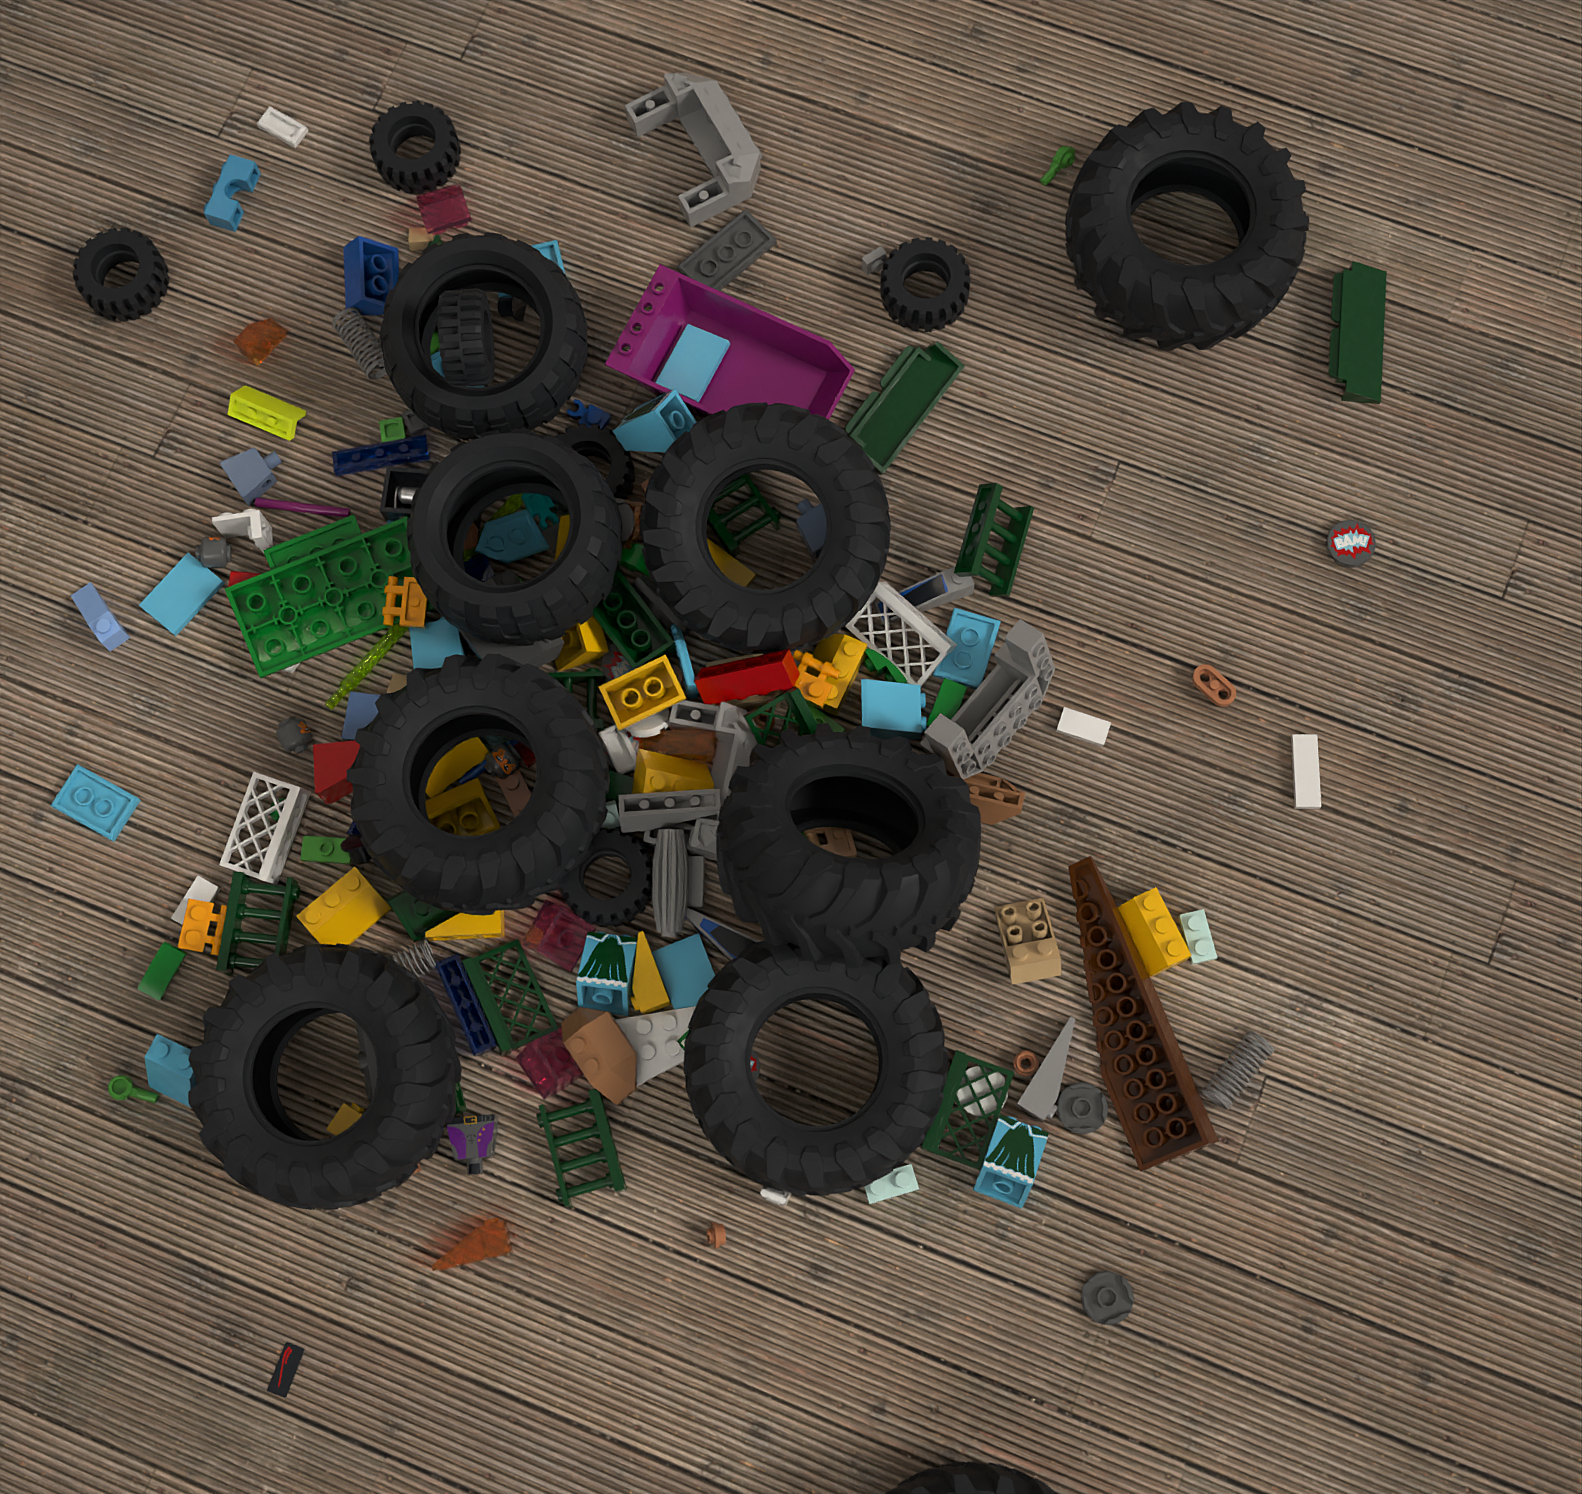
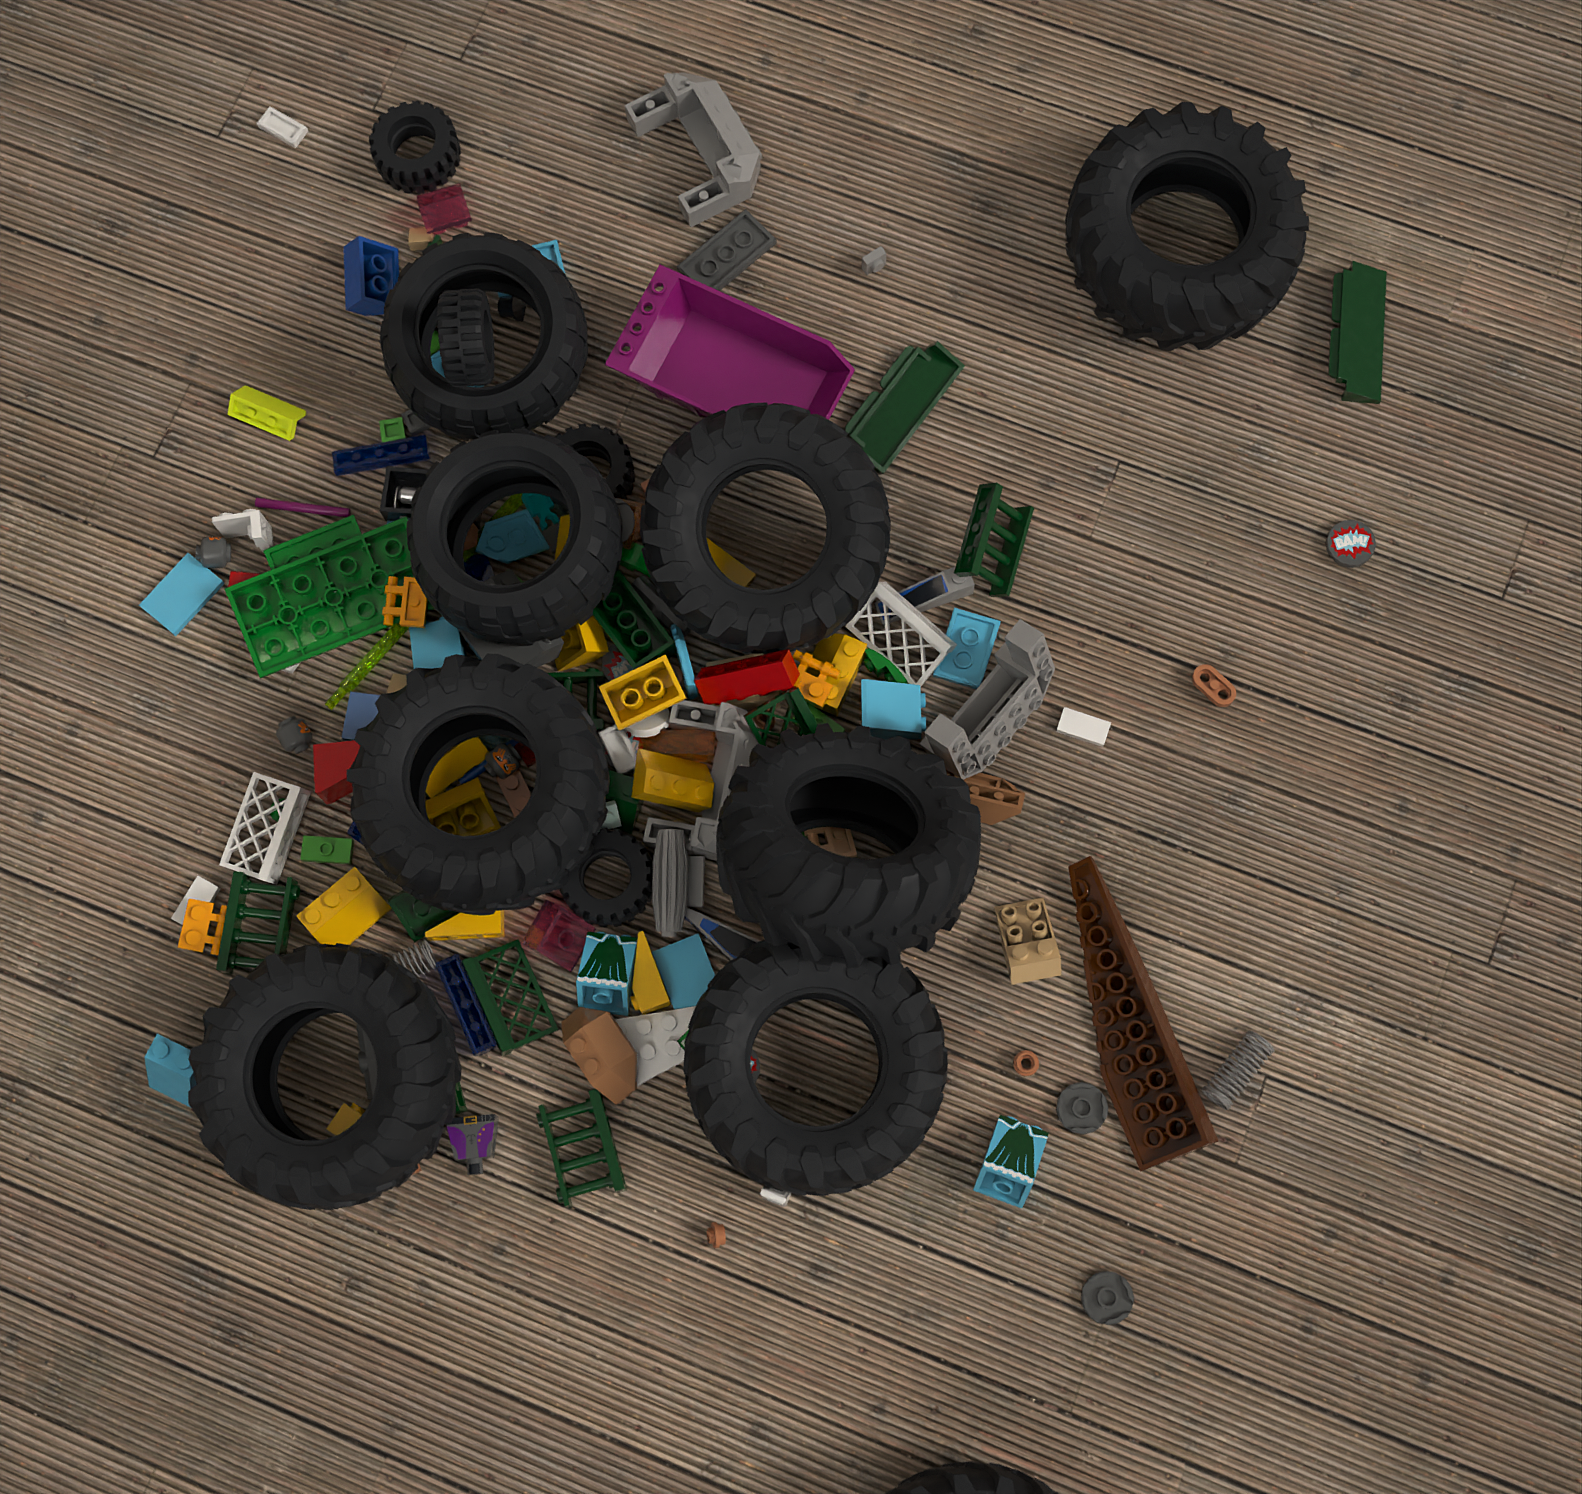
(95, 802): medium azure tile -> none
(99, 617): light blue slope -> none
(108, 251): black tyre -> none
(123, 1087): bright green plate -> none
(162, 970): green slope -> none
(235, 176): dark azure arch -> none
(251, 473): sand blue torso -> none
(259, 340): clear orange slope -> none
(285, 1370): black sticker -> none
(349, 325): light grey piece -> none
(355, 849): black piece -> none
(481, 1244): clear orange slope -> none
(549, 1064): clear pink slope -> none
(589, 416): blue plate -> none
(655, 424): medium azure slope -> none
(662, 809): light grey slope -> none
(693, 362): medium azure tile -> none
(719, 522): dark green fence -> none
(812, 526): sand blue torso -> none
(894, 1184): light aqua plate -> none
(929, 257): black tyre -> none
(947, 700): green slope -> none
(950, 1091): dark green fence -> none
(981, 1088): white tile -> none
(1044, 1087): light grey slope -> none
(1063, 158): bright green plate -> none
(1154, 932): yellow slope -> none
(1197, 936): light aqua plate -> none
(1305, 771): white tile -> none

